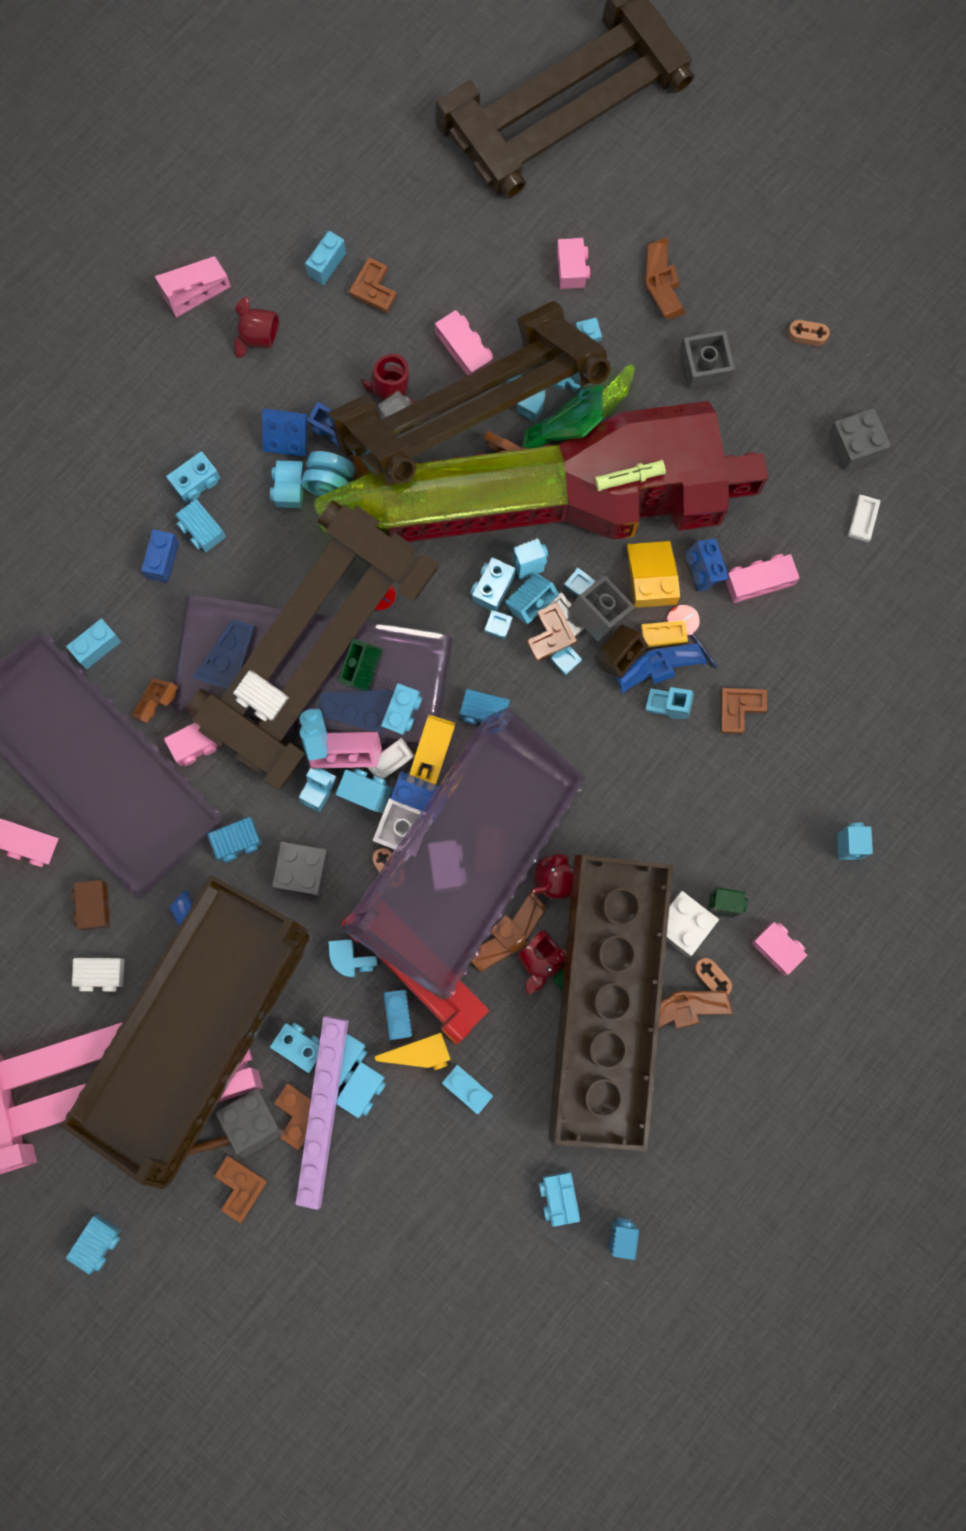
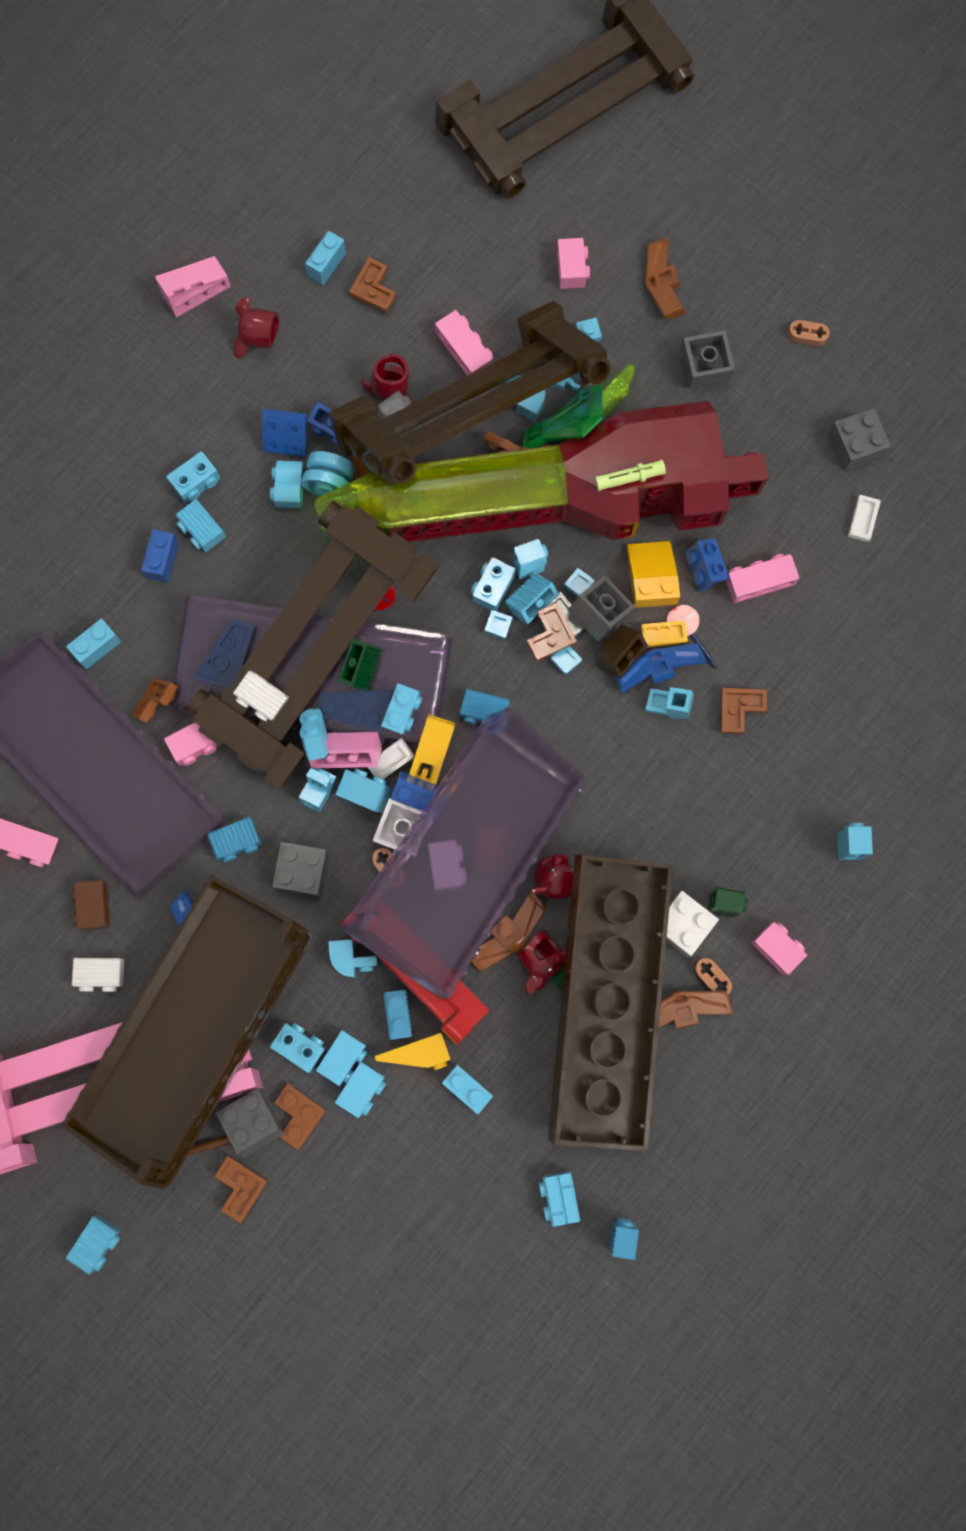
(322, 1112): lavender plate -> none

